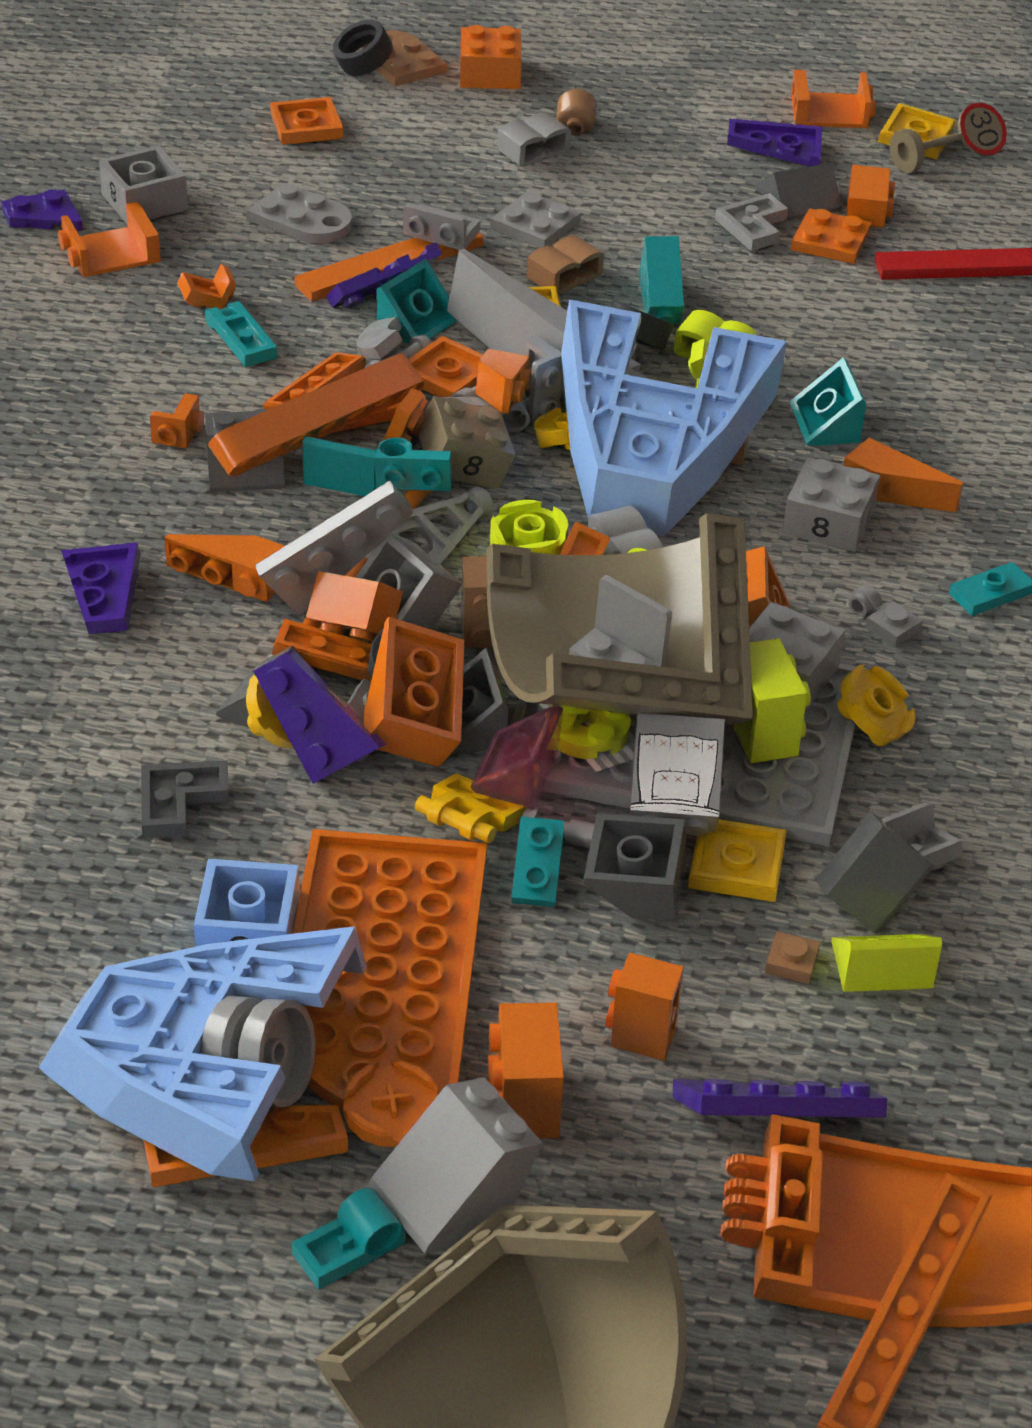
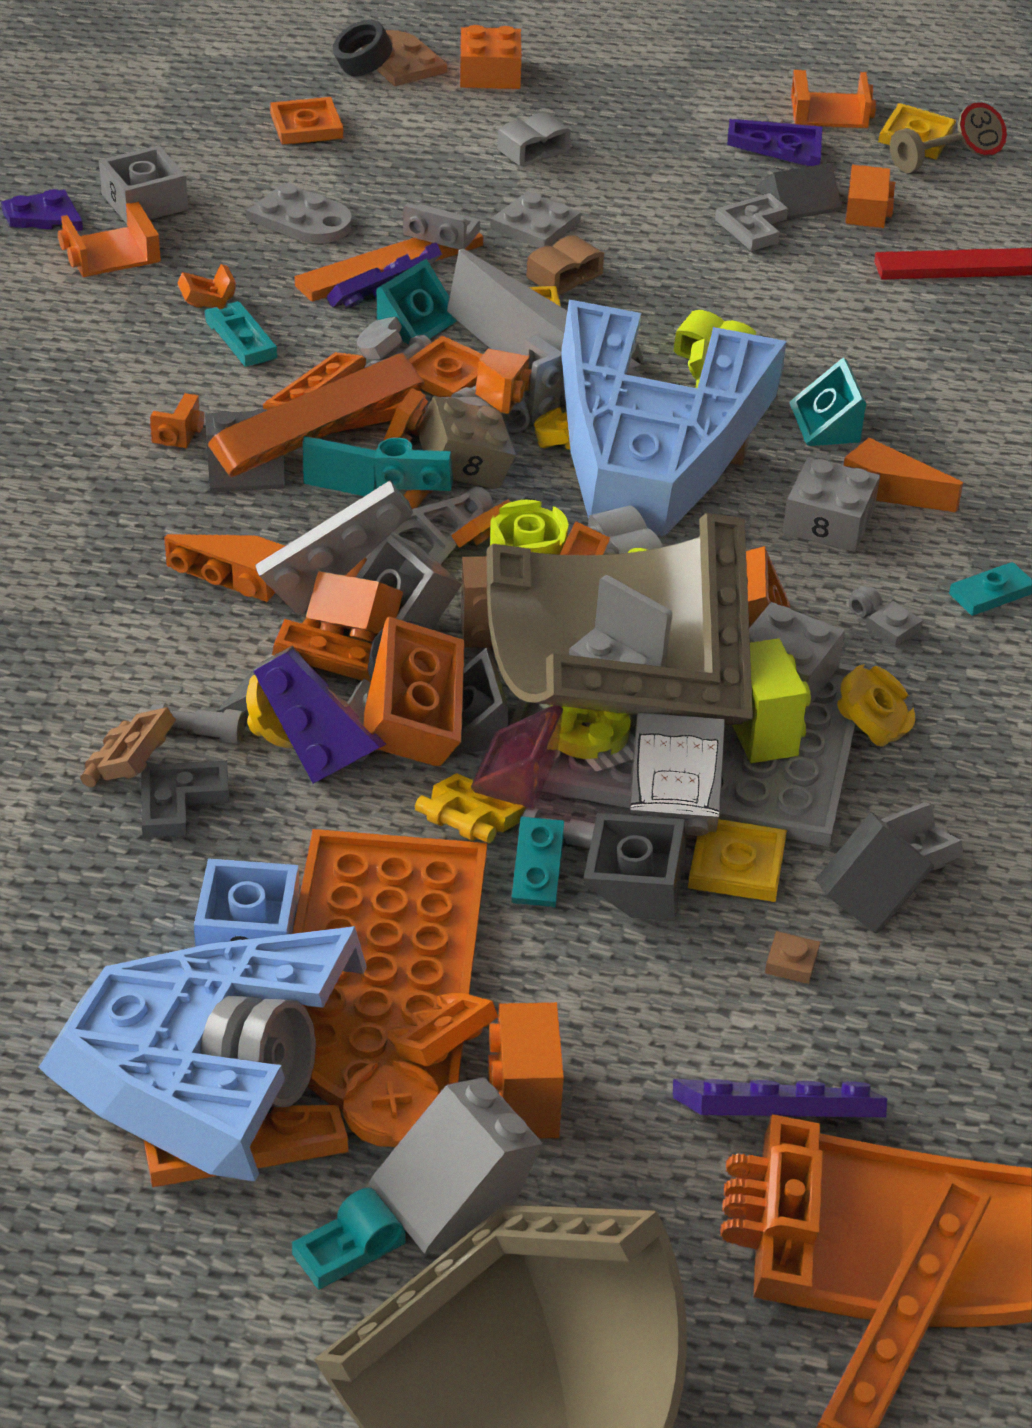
(104, 584): dark purple wing -> none
(128, 747): none -> medium nougat plate
(226, 725): none -> light grey piece
(442, 1029): none -> orange plate
(478, 528): none -> orange plate
(577, 110): medium nougat head -> none
(644, 1005): orange brick -> none
(652, 330): black tyre -> none
(662, 278): teal slope -> none
(831, 235): orange plate -> none
(887, 961): neon yellow slope -> none

